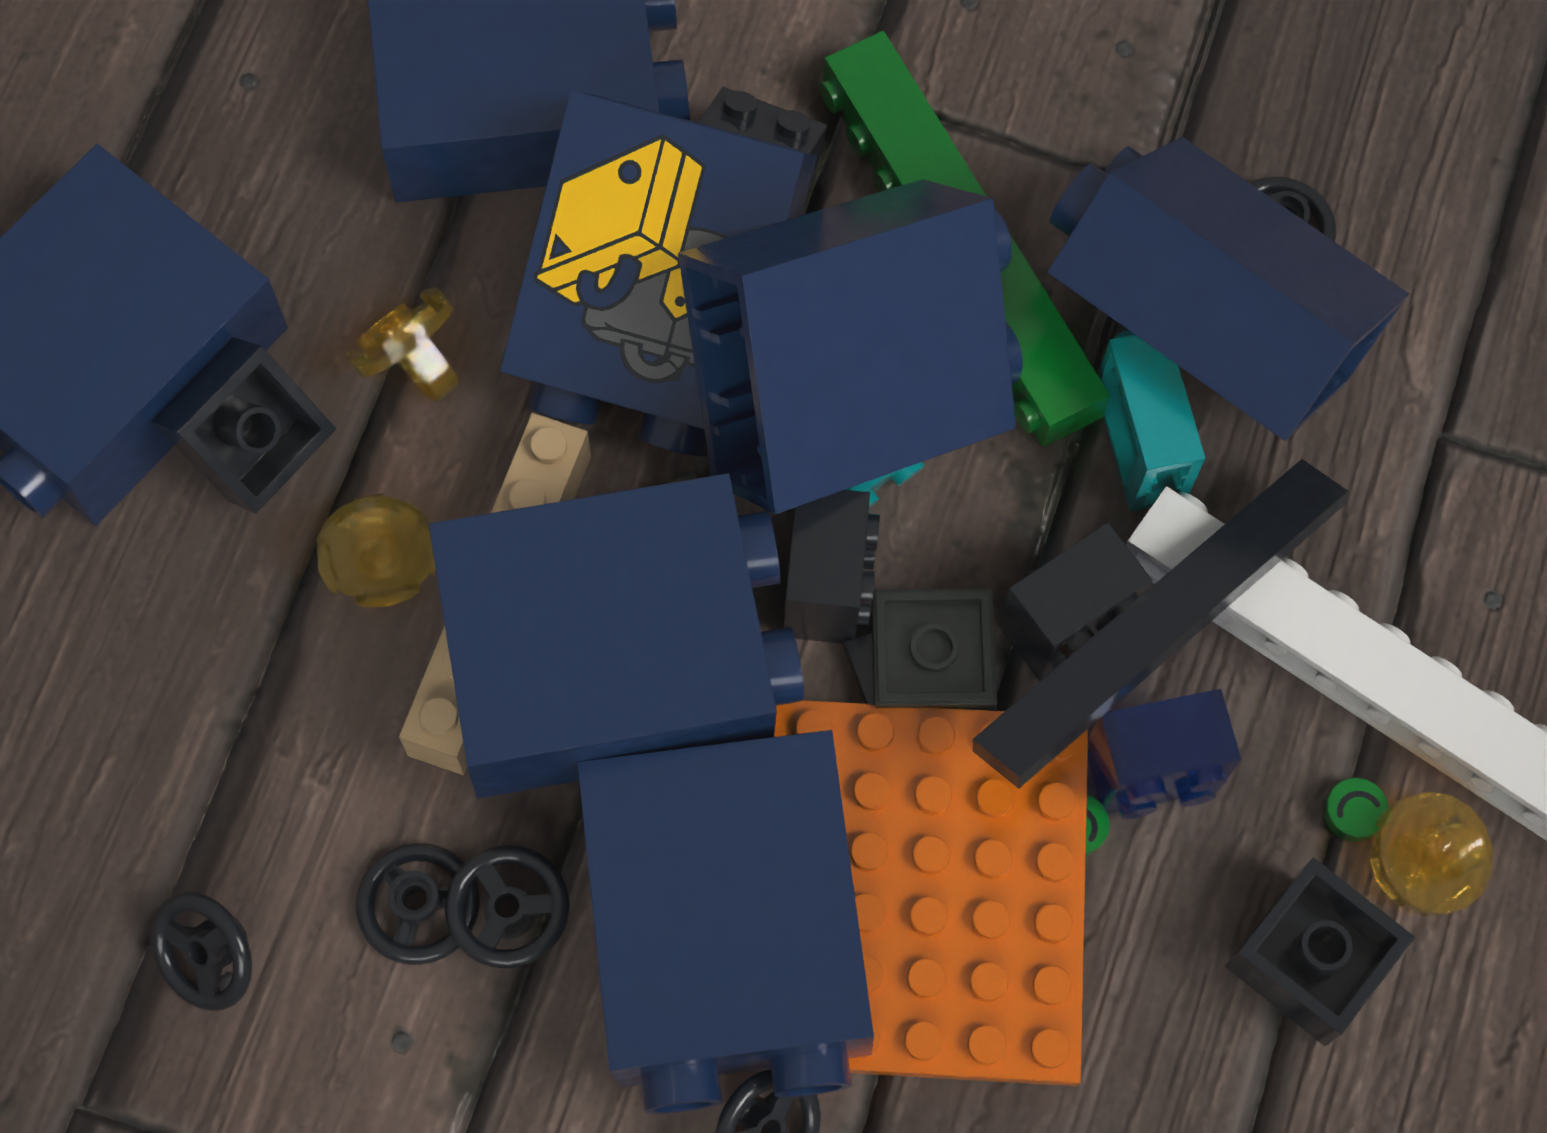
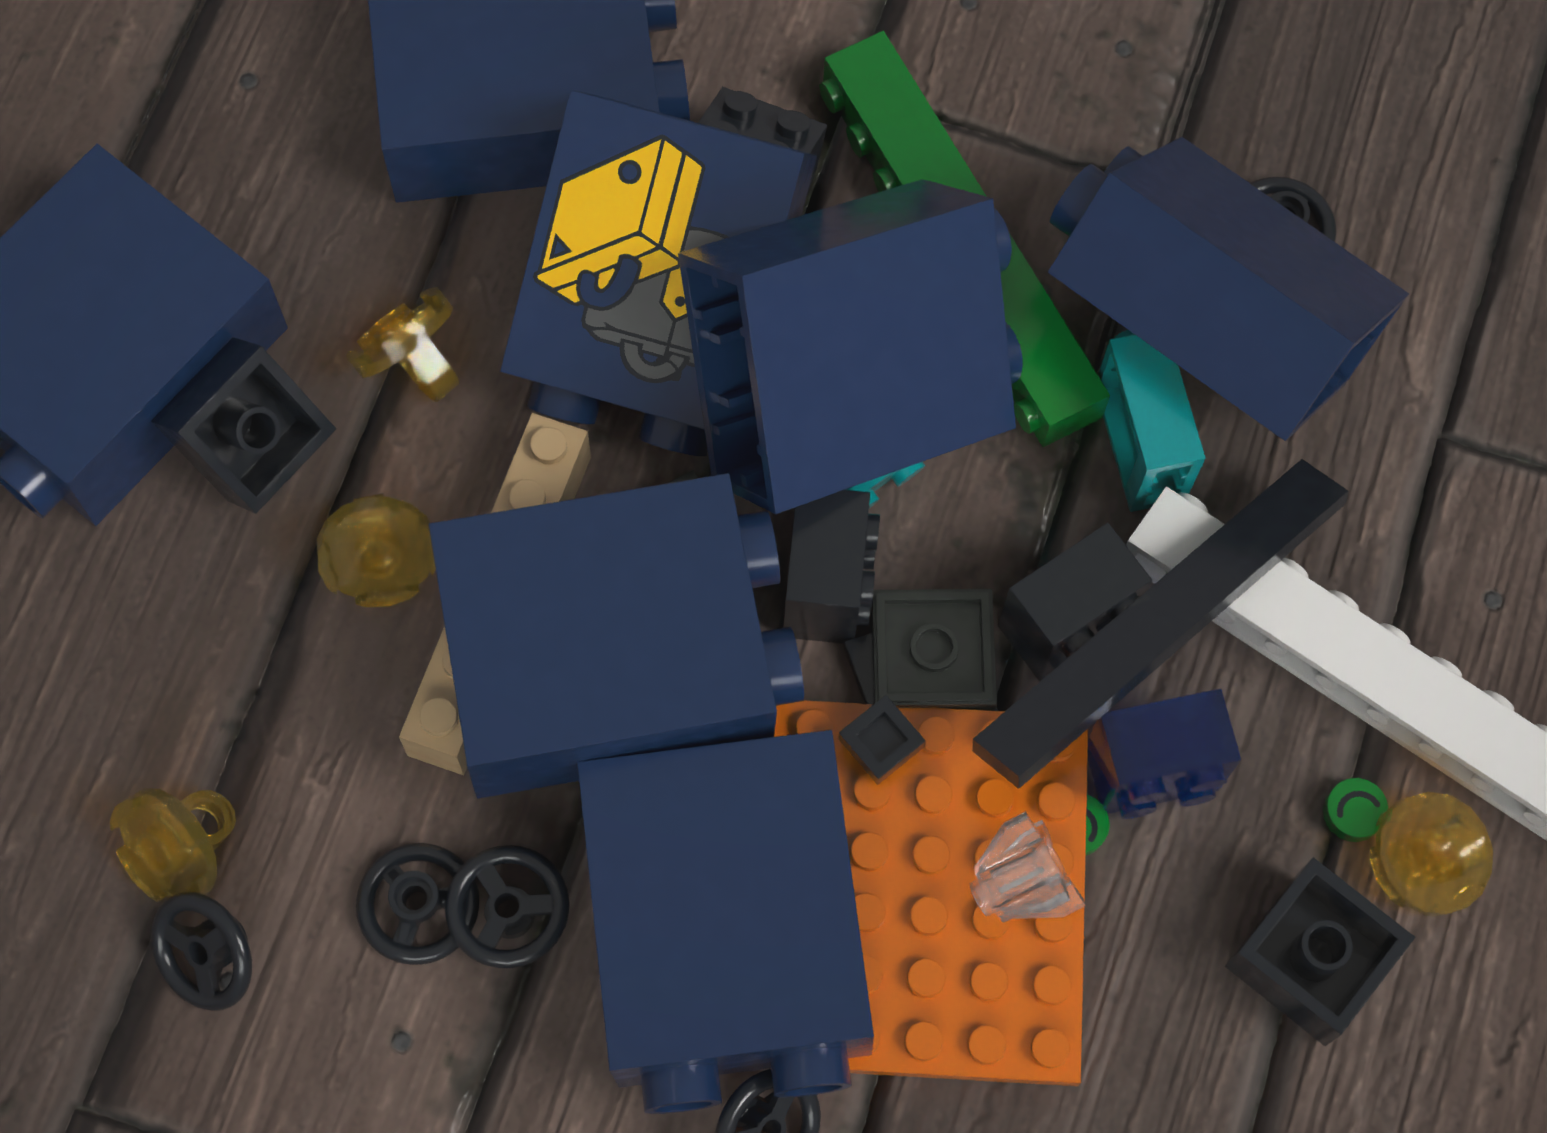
(165, 842): none -> clear yellow tile
(881, 739): none -> black plate
(1023, 875): none -> clear brick

